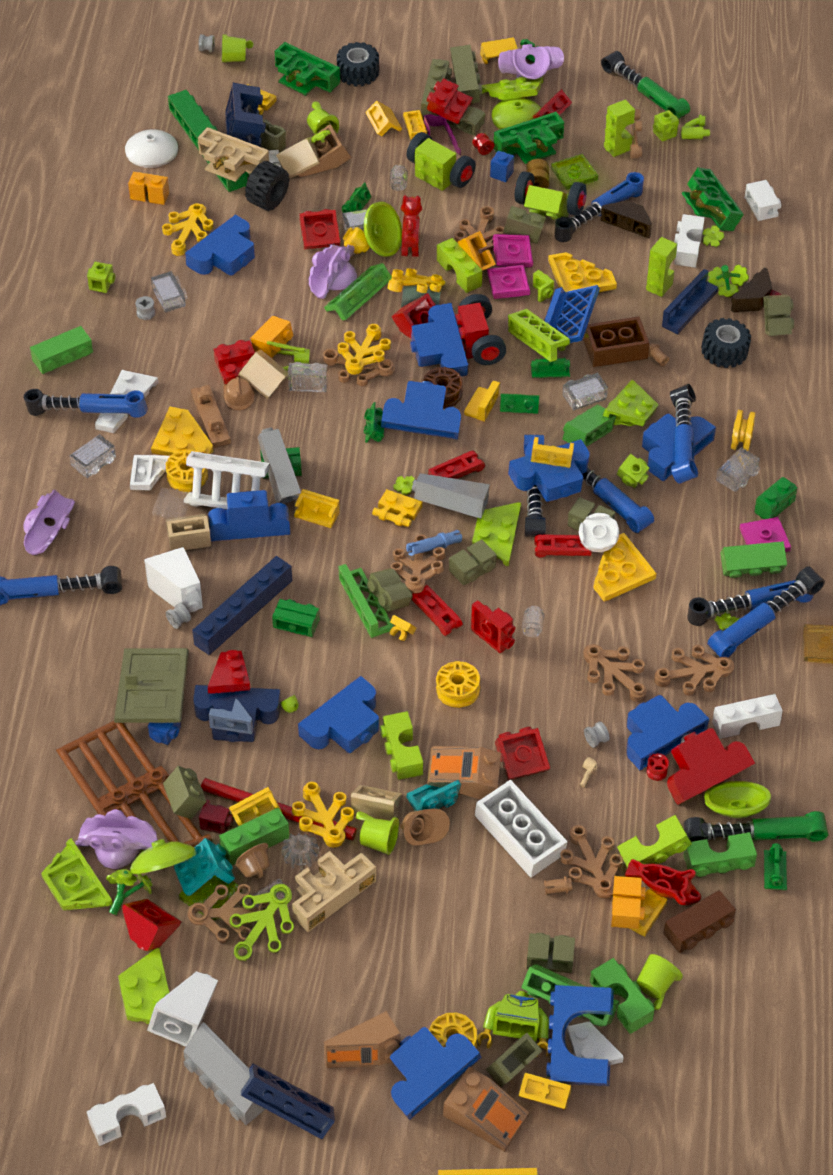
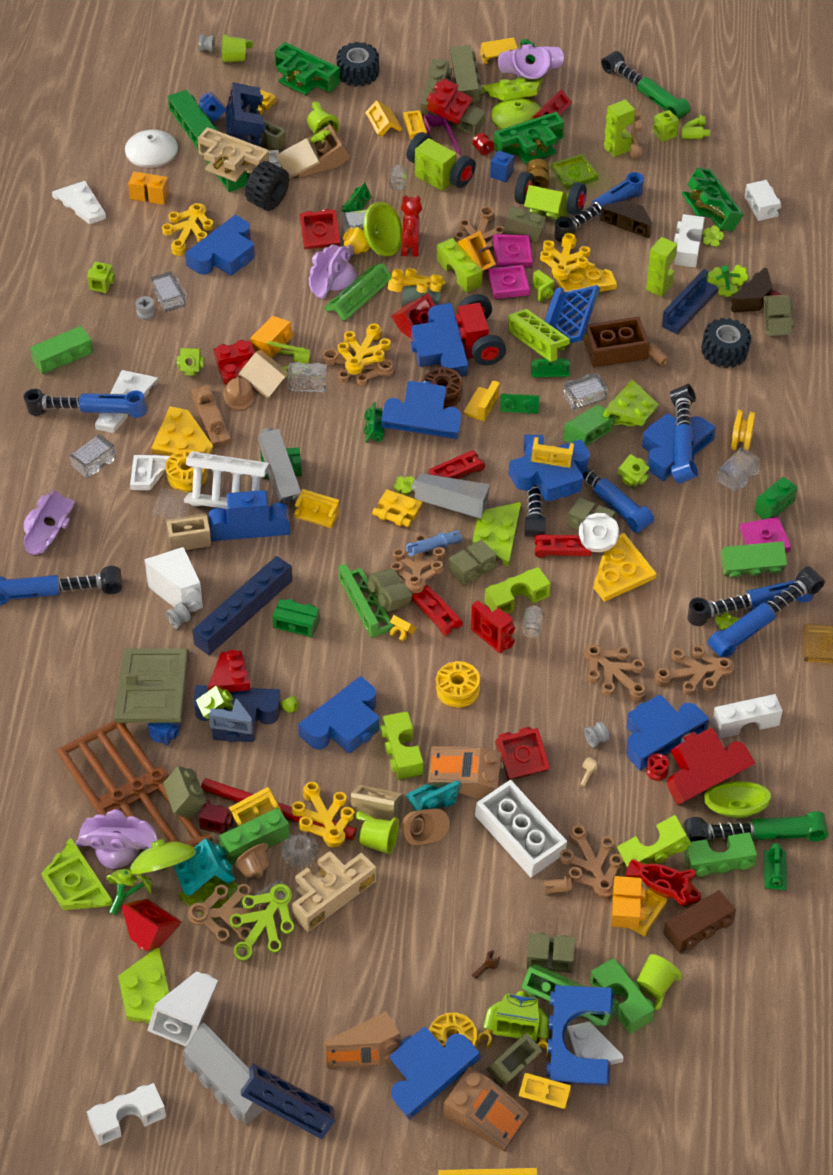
(82, 201): none -> white wing
(195, 355): none -> lime brick
(212, 106): none -> blue brick
(215, 699): none -> bracket
(489, 963): none -> reddish brown hand
(530, 584): none -> lime arch
(561, 271): none -> yellow plant

